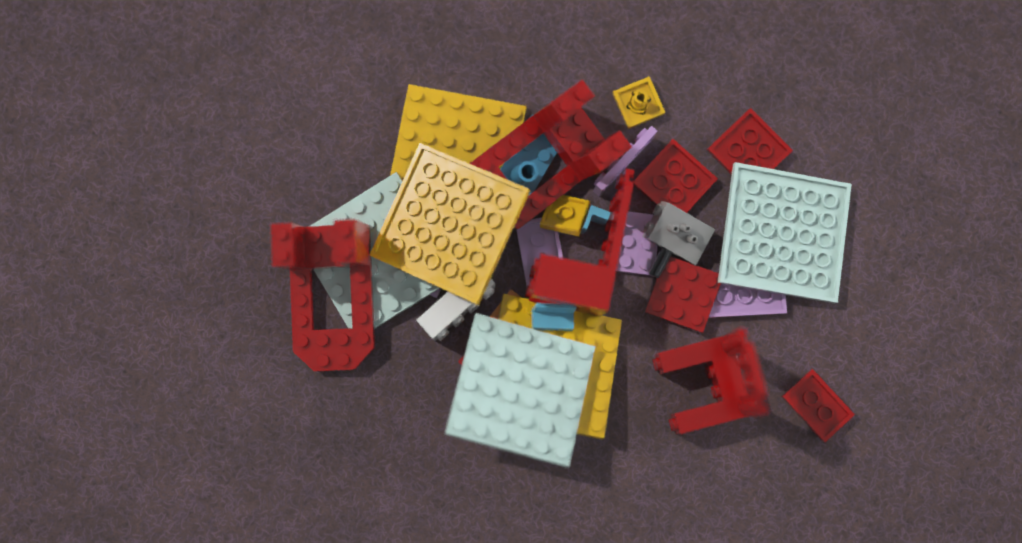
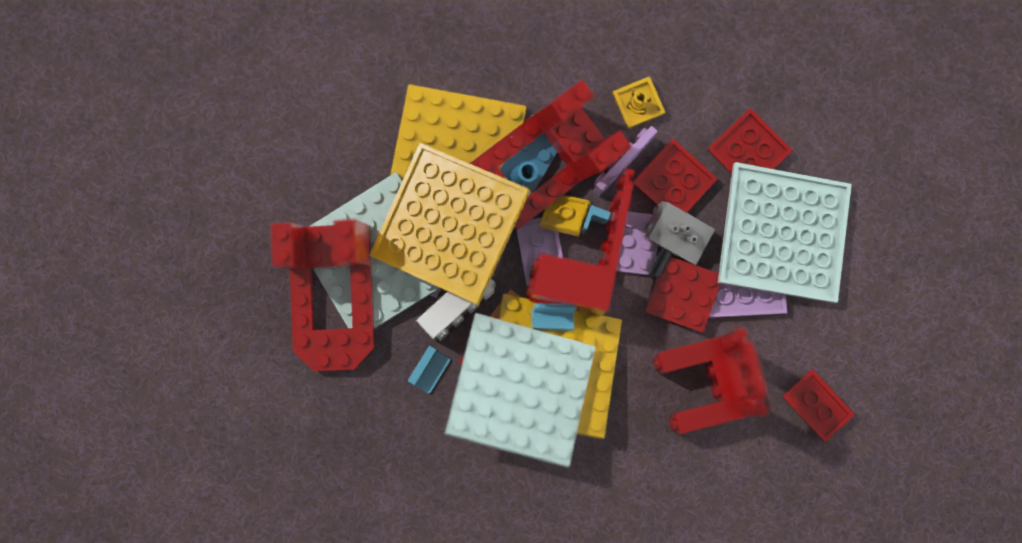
(429, 370): none -> medium azure panel

